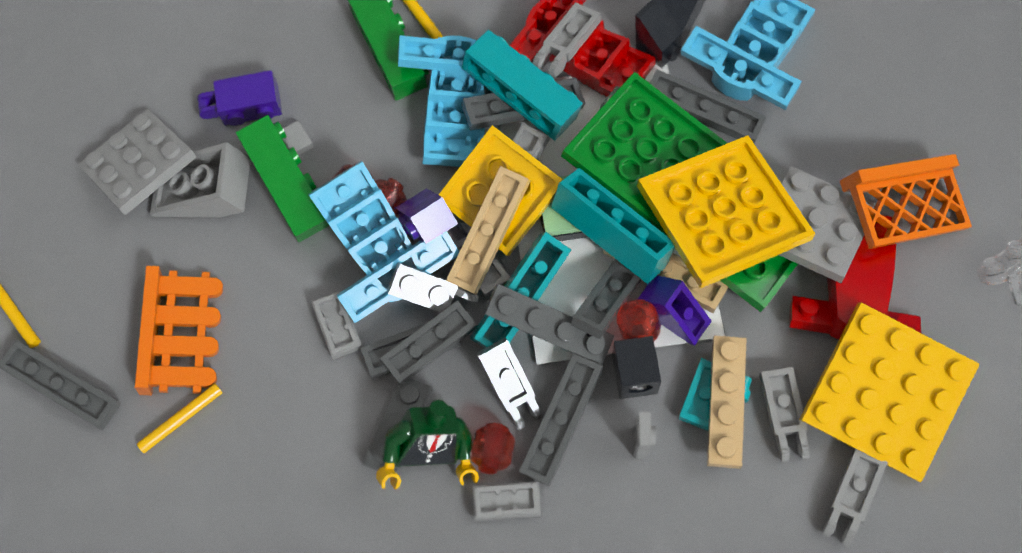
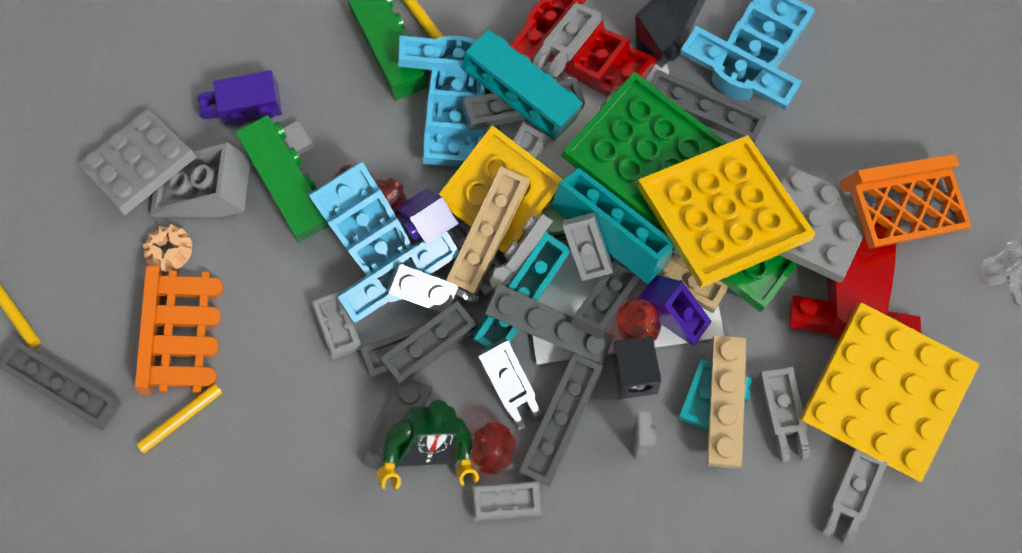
(174, 257): none -> light nougat gear
(519, 252): none -> light grey hinge
(587, 246): none -> light grey plate

